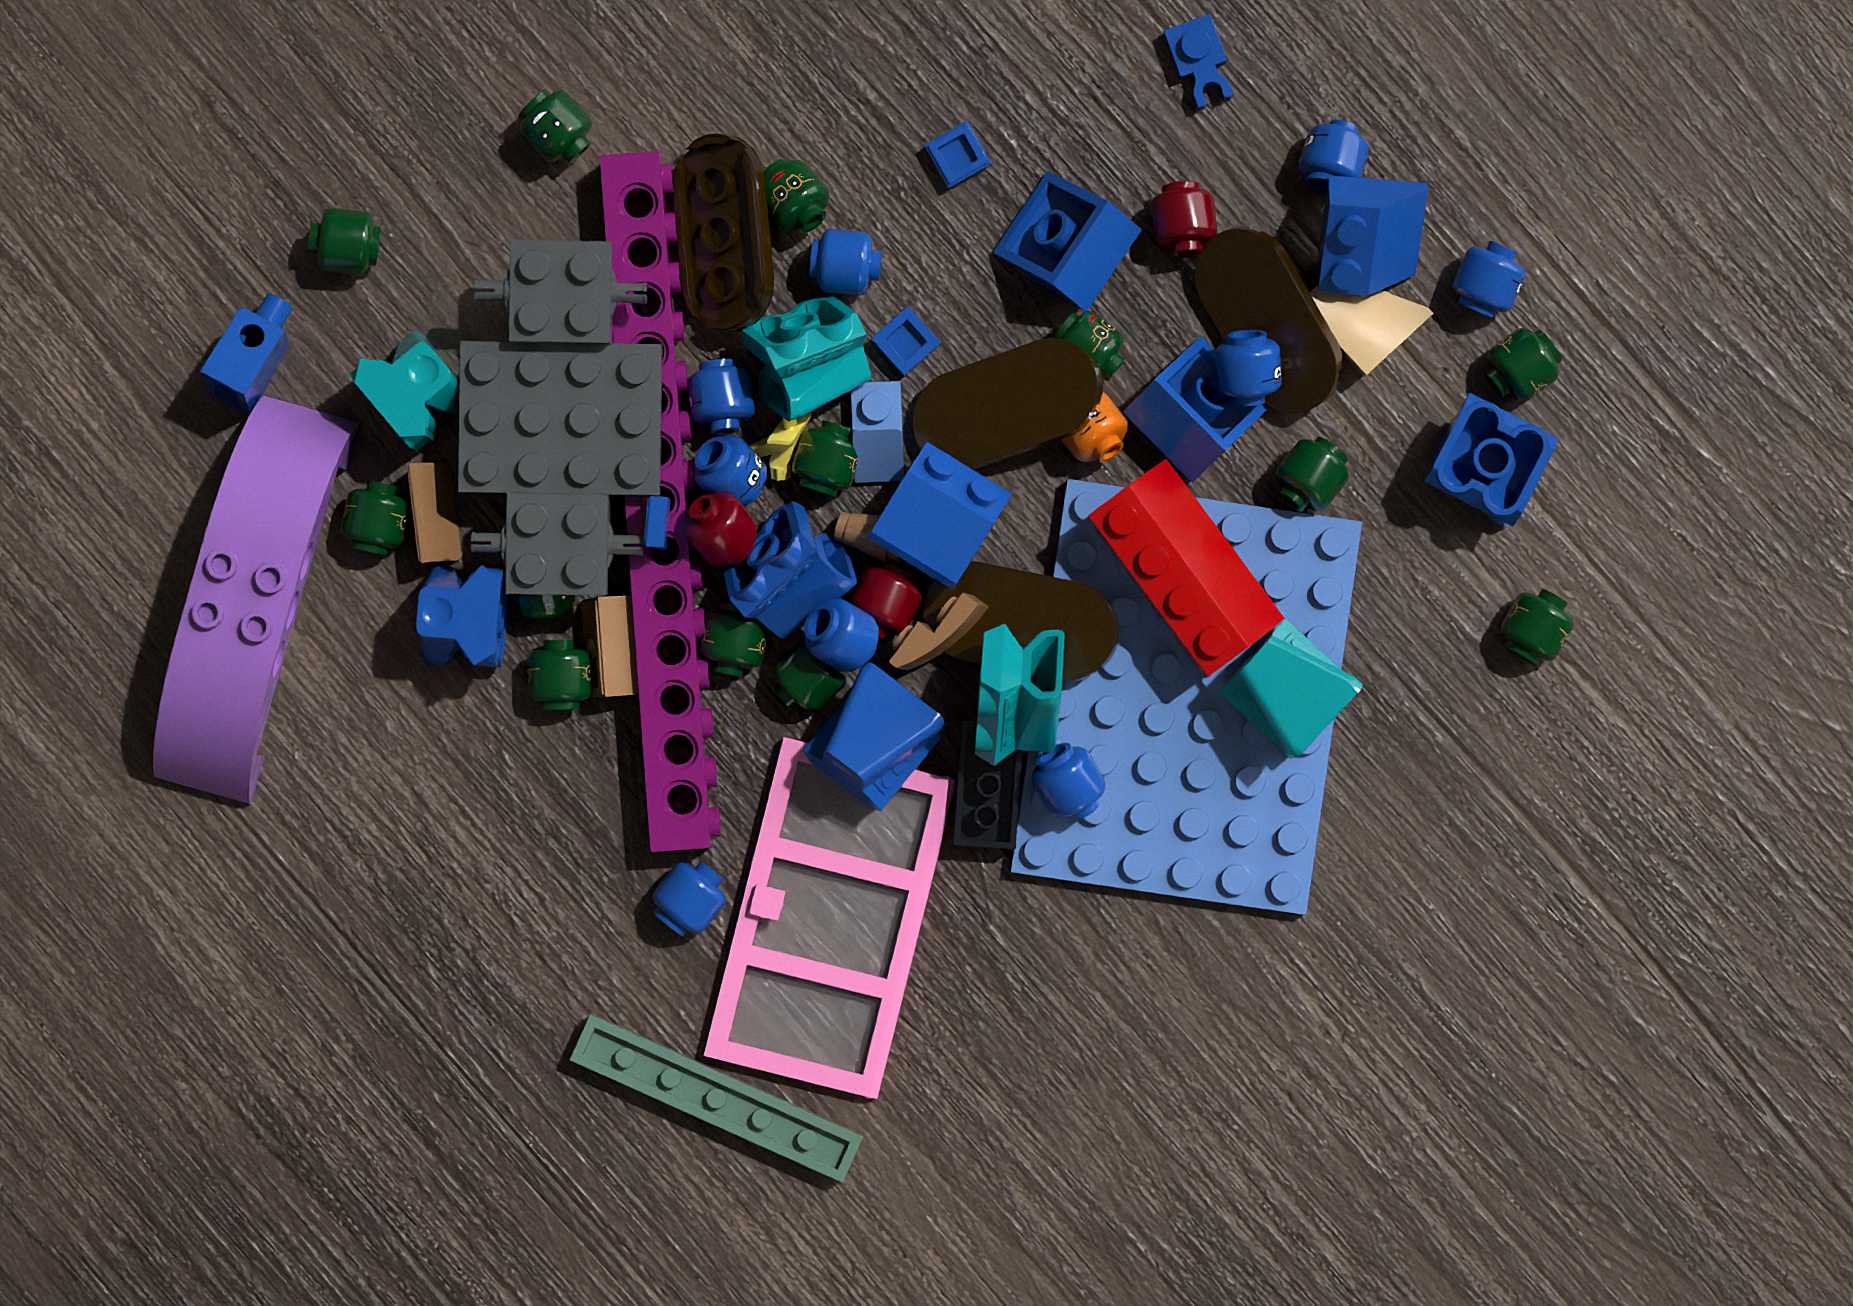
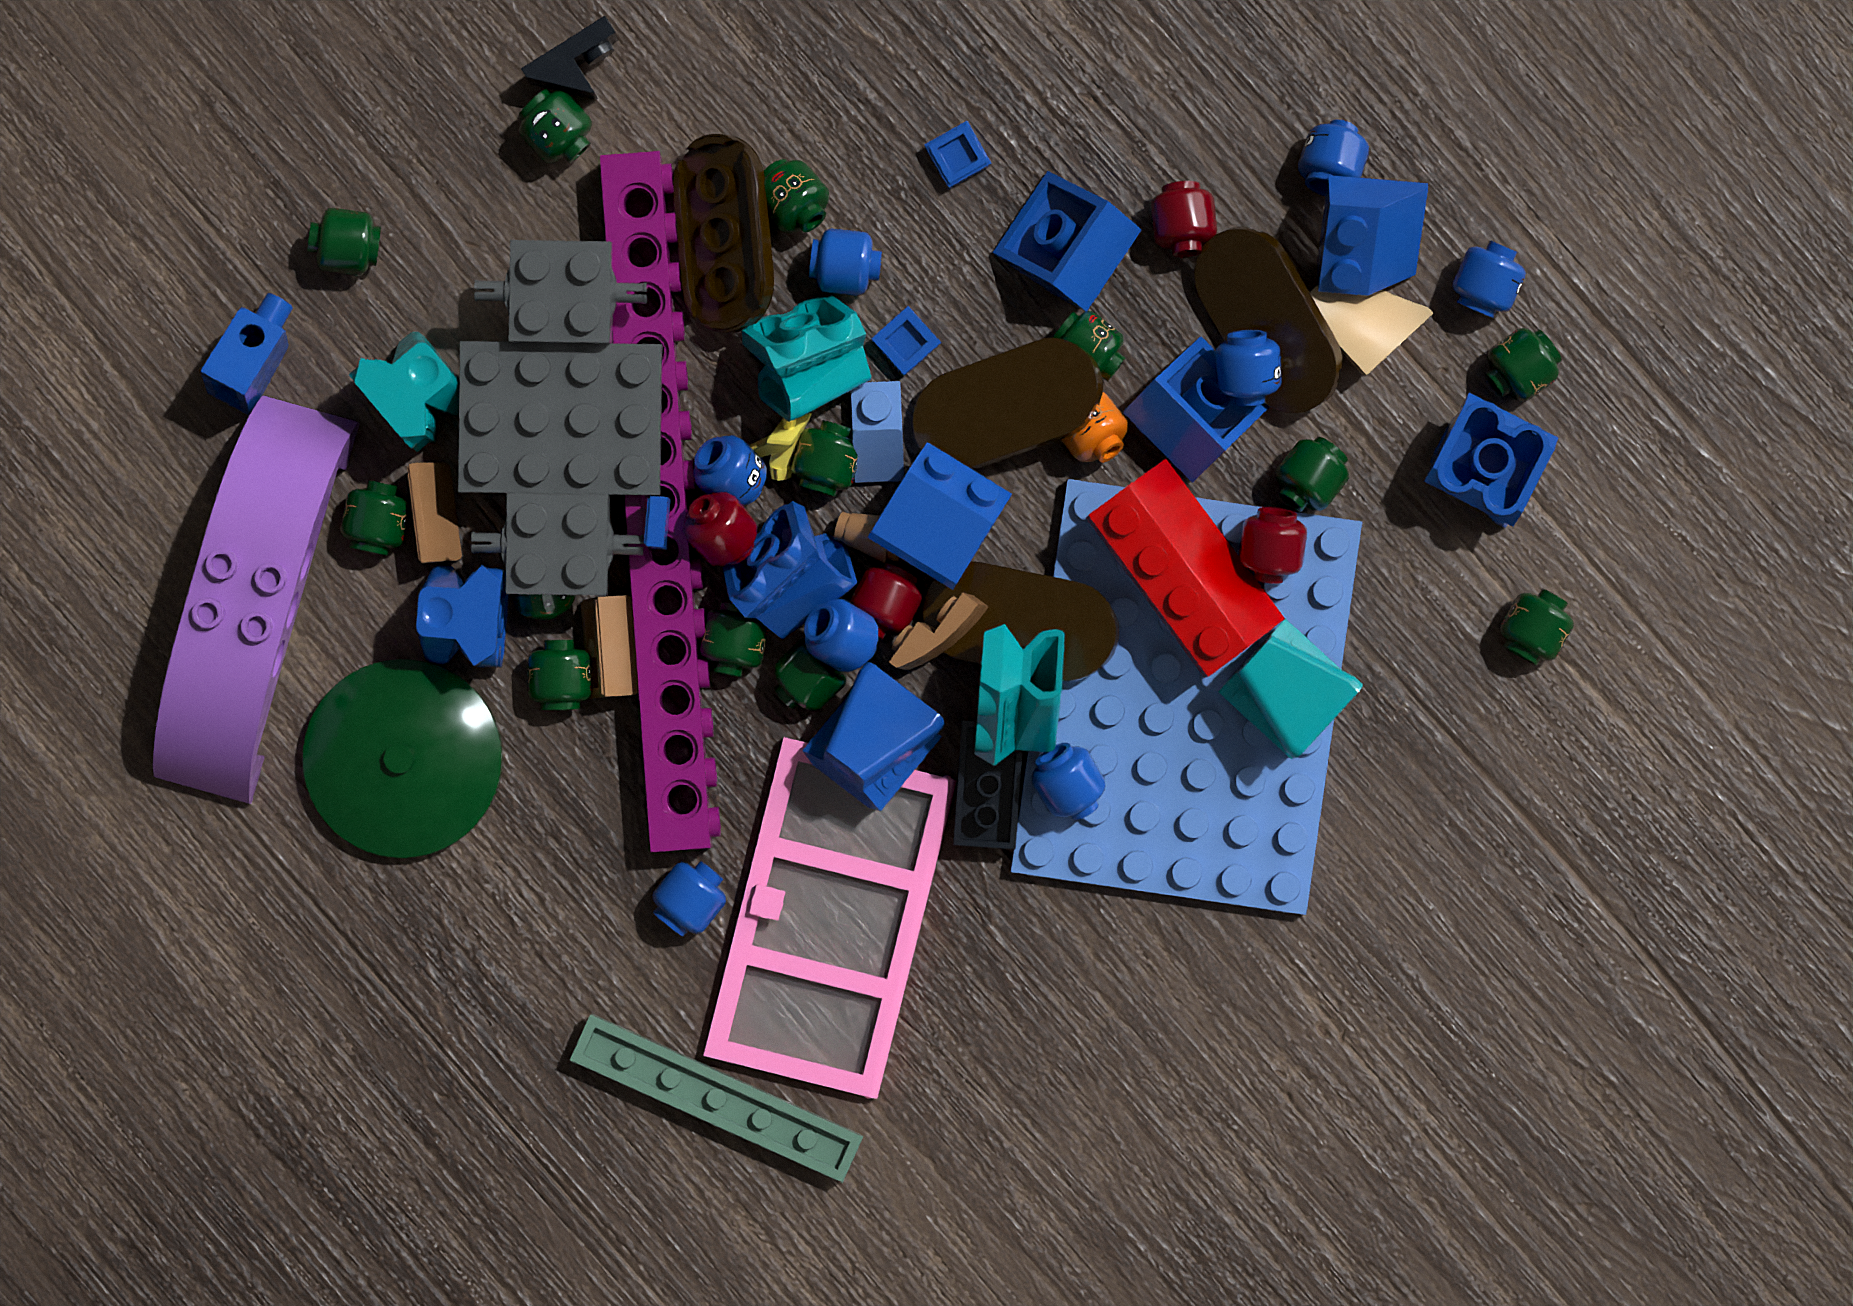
(402, 758): none -> dark green dish
(559, 66): none -> black slope
(721, 396): blue head -> none
(1197, 53): blue plate -> none
(1273, 544): none -> dark red head

